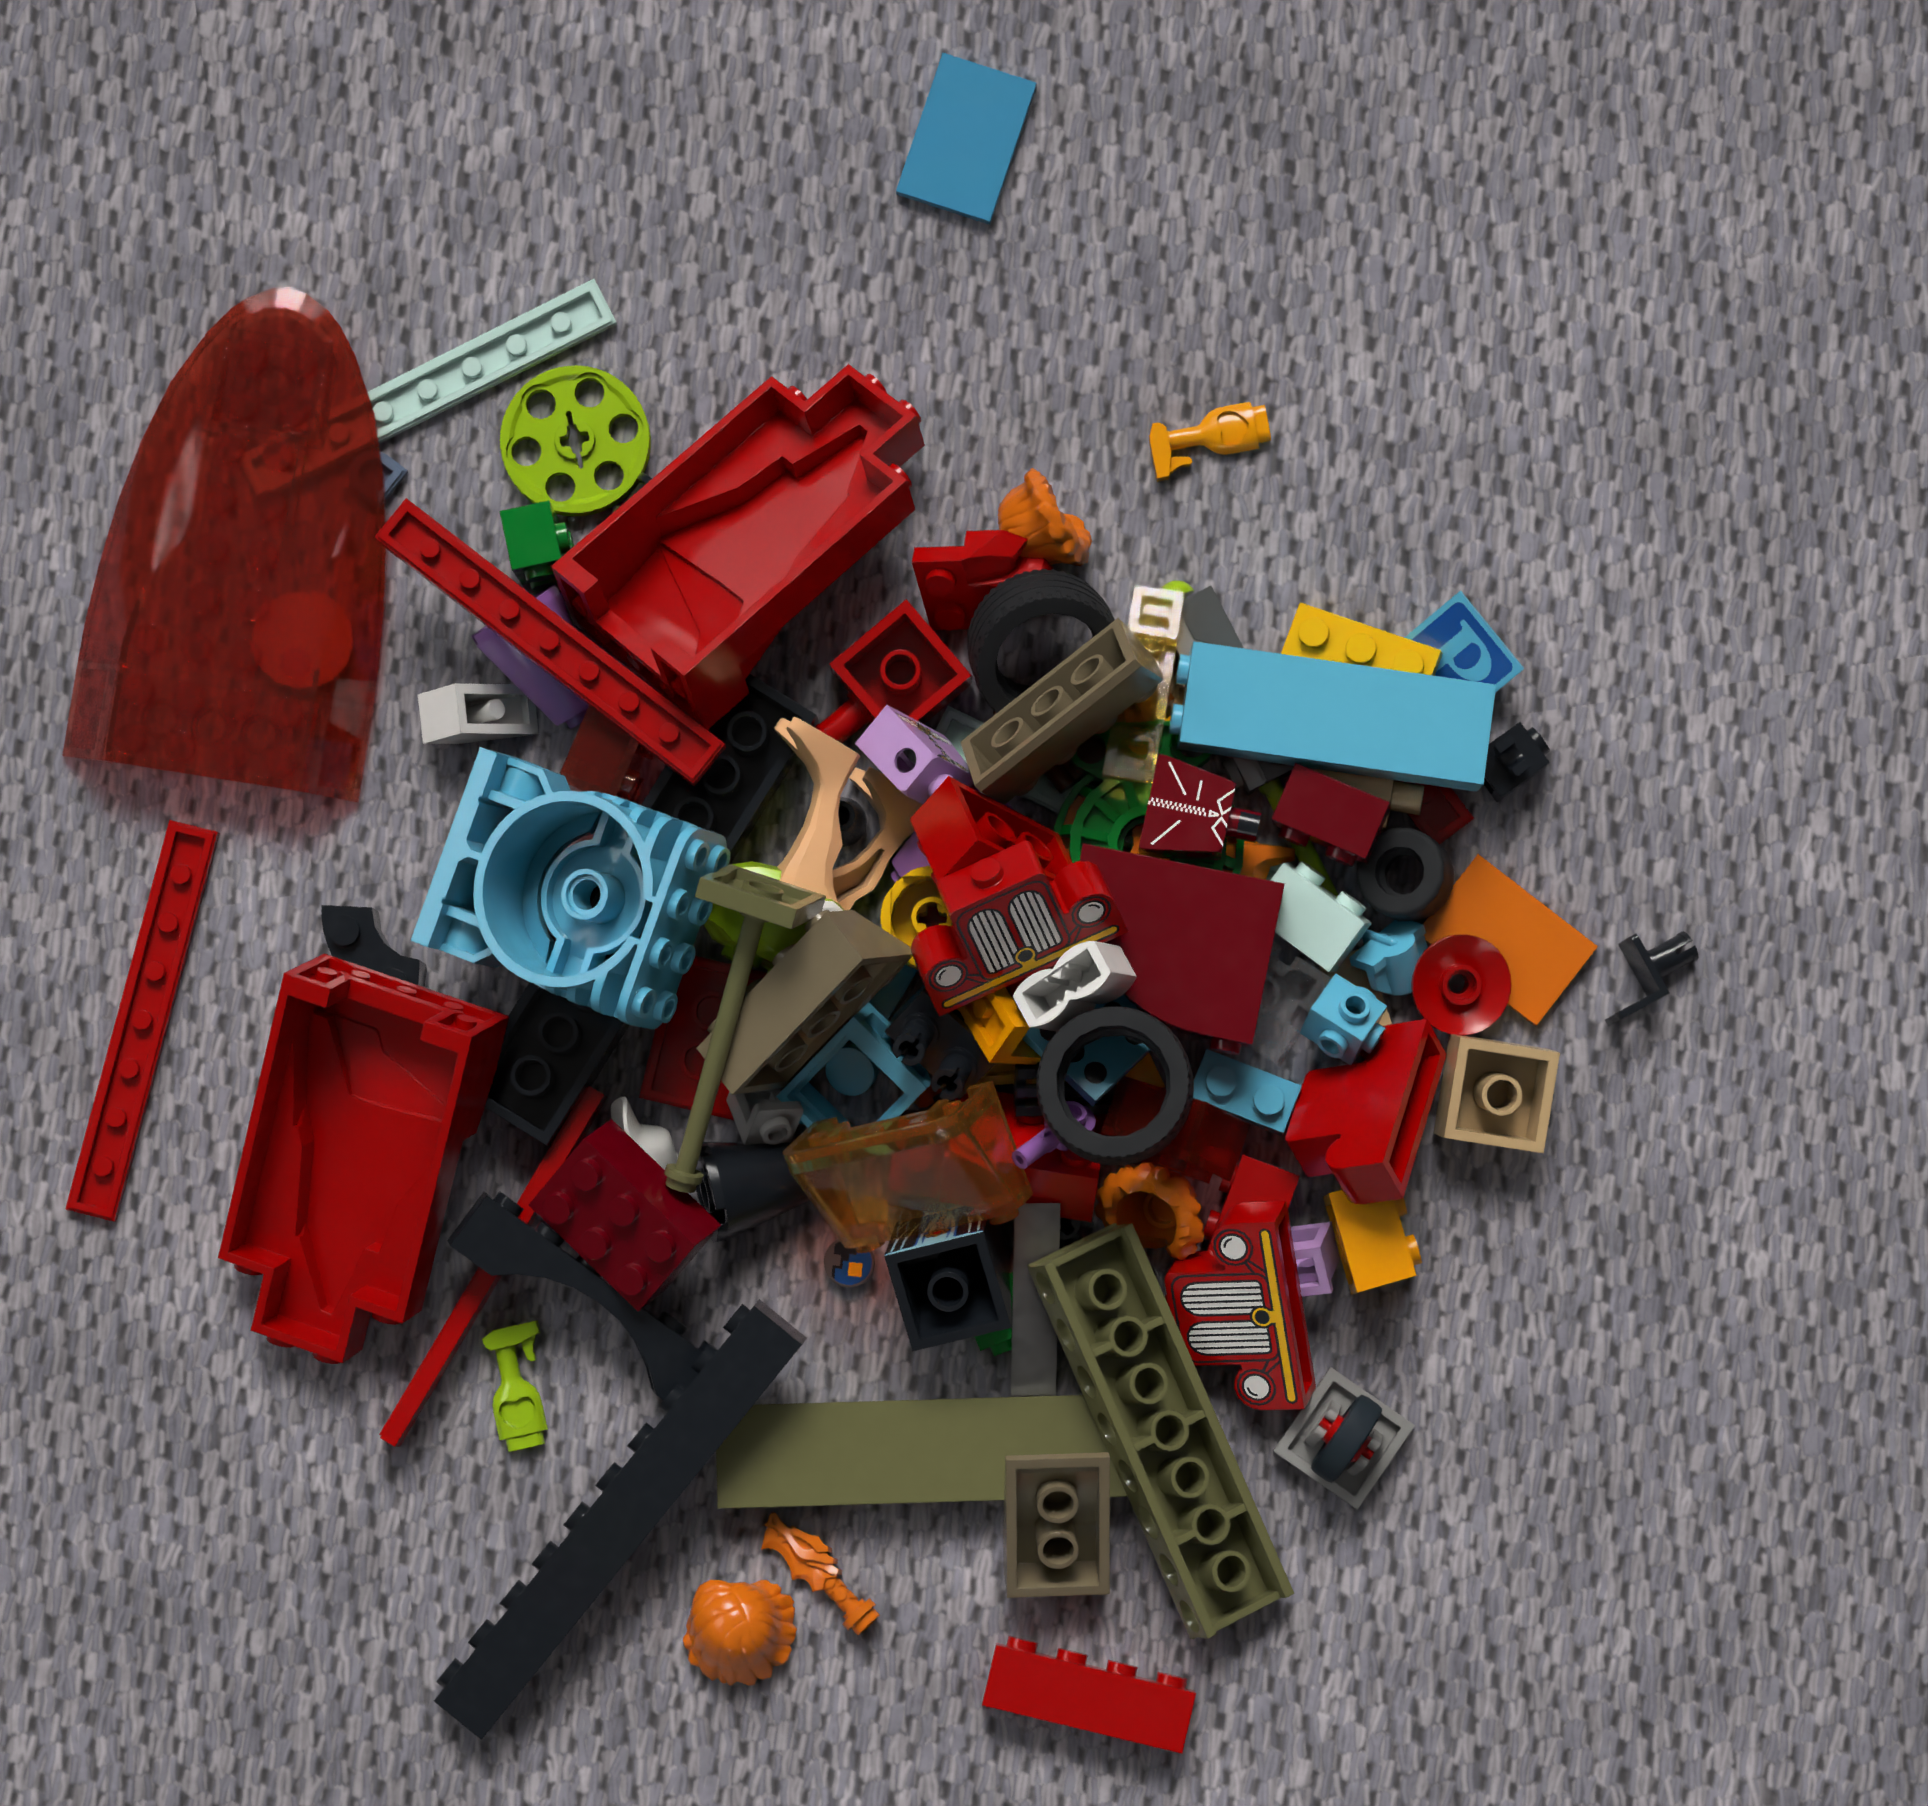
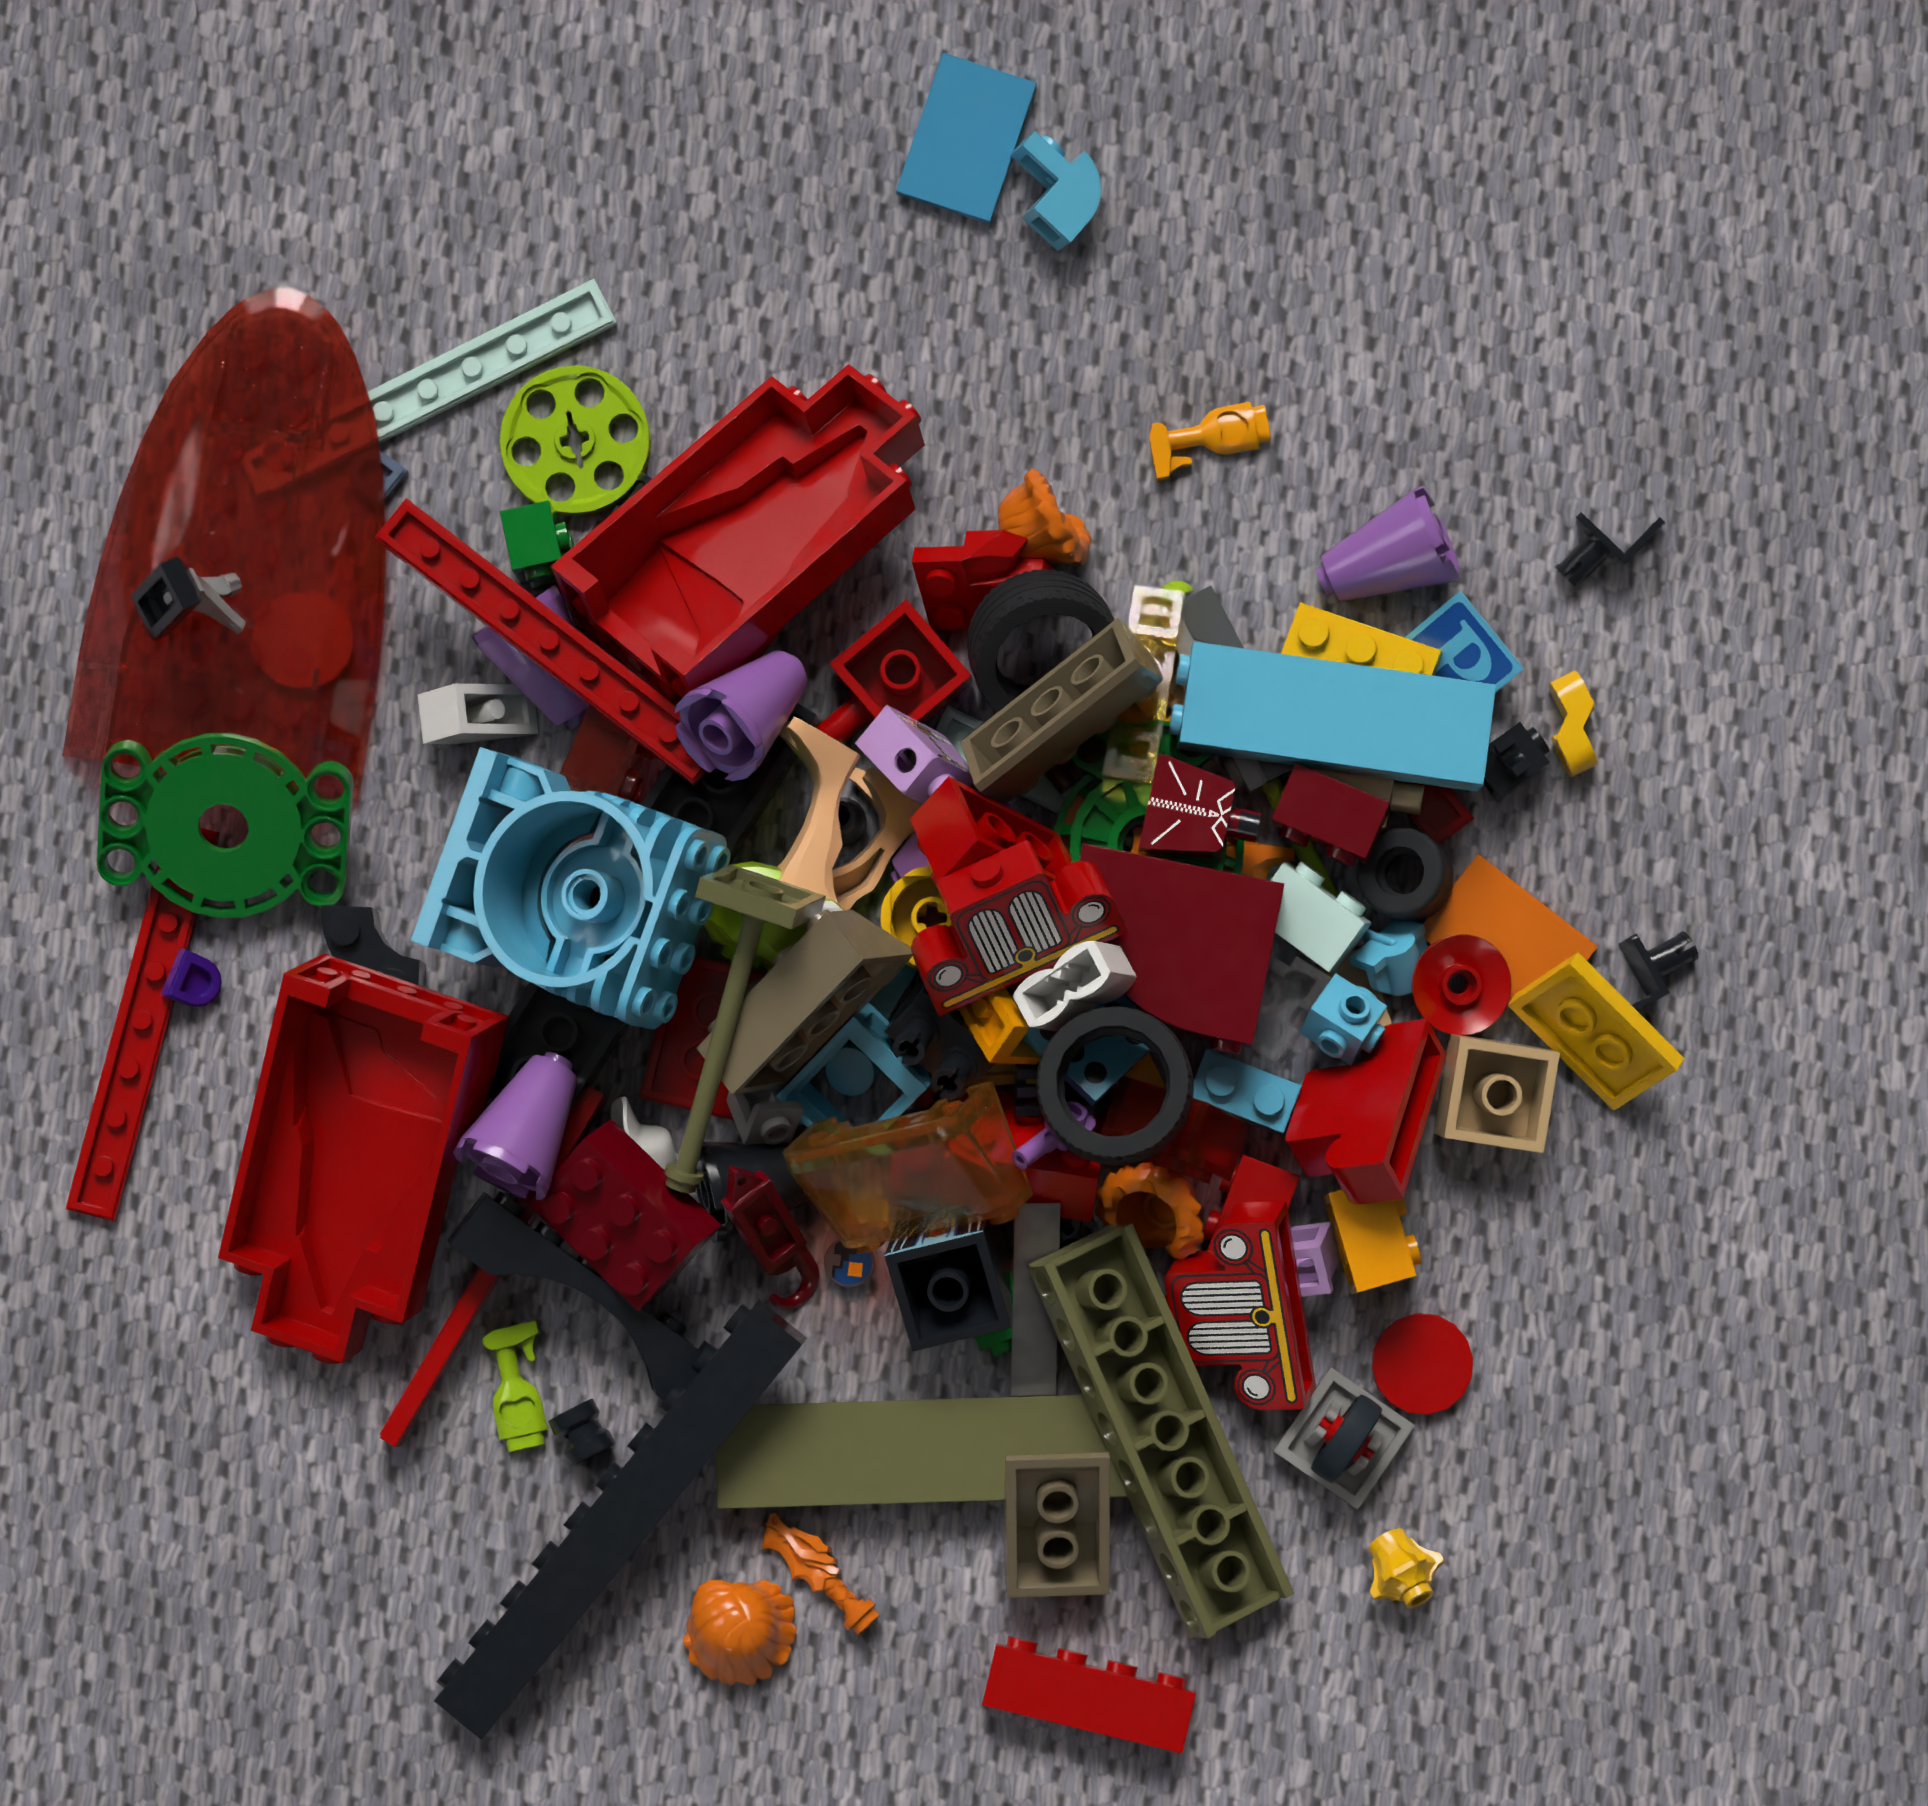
(176, 591): none -> black piece
(192, 980): none -> dark purple tile
(276, 815): none -> green piece
(523, 1128): none -> medium lavender cone
(581, 1431): none -> black wheel
(740, 714): none -> medium lavender cone
(770, 1233): none -> dark red plate
(1070, 191): none -> medium azure brick
(1392, 552): none -> medium lavender cone
(1402, 1569): none -> yellow rock
(1422, 1363): none -> red tile
(1575, 706): none -> yellow piece
(1596, 1031): none -> yellow plate
(1597, 547): none -> black bracket

